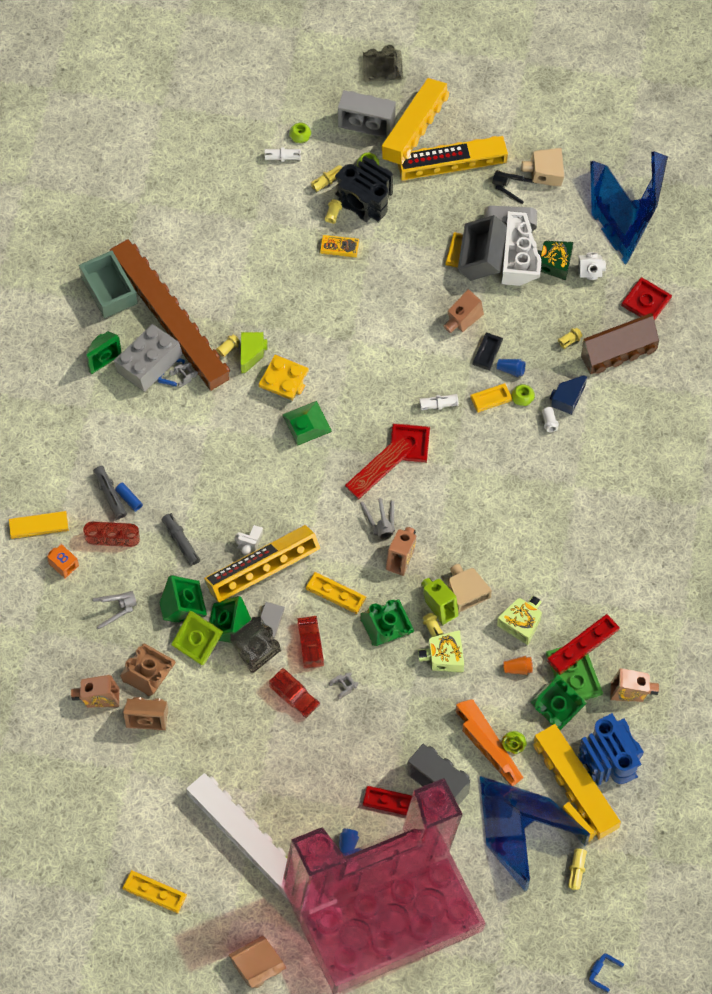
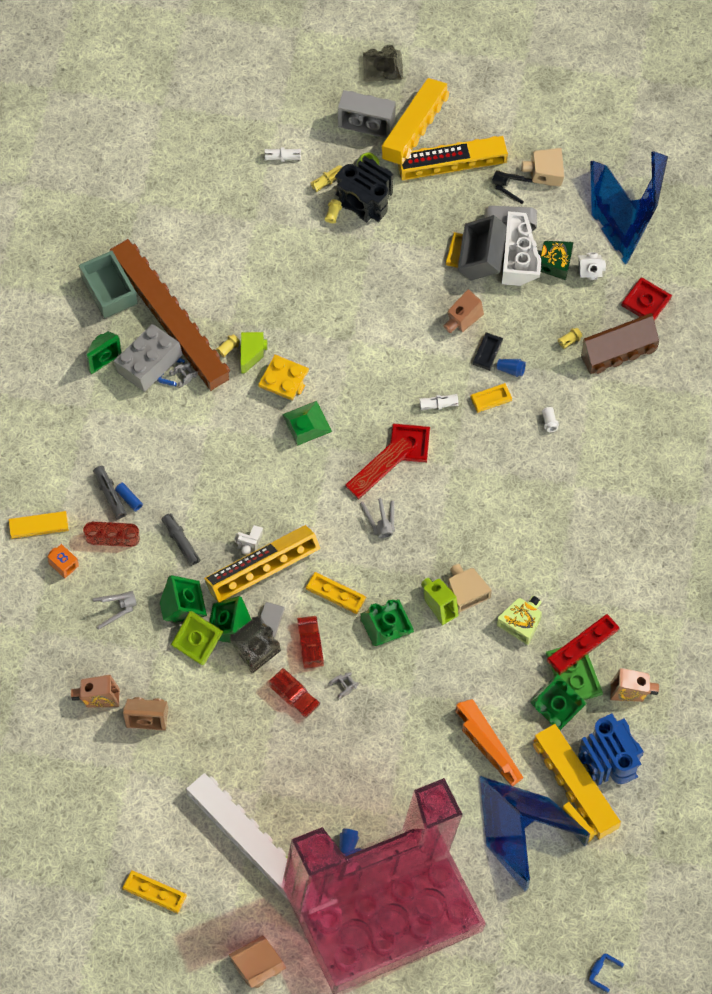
(147, 669): medium nougat slope -> none
(300, 137): lime plate -> none
(339, 246): tile -> none
(387, 800): red tile -> none
(403, 545): nougat torso -> none
(427, 767): dark grey piece -> none
(432, 624): light yellow pin -> none
(444, 653): yellowish green torso -> none
(514, 742): lime plate -> none
(520, 665): orange cone -> none
(523, 400): lime plate -> none
(568, 394): dark blue slope -> none
(577, 869): light yellow axle -> none

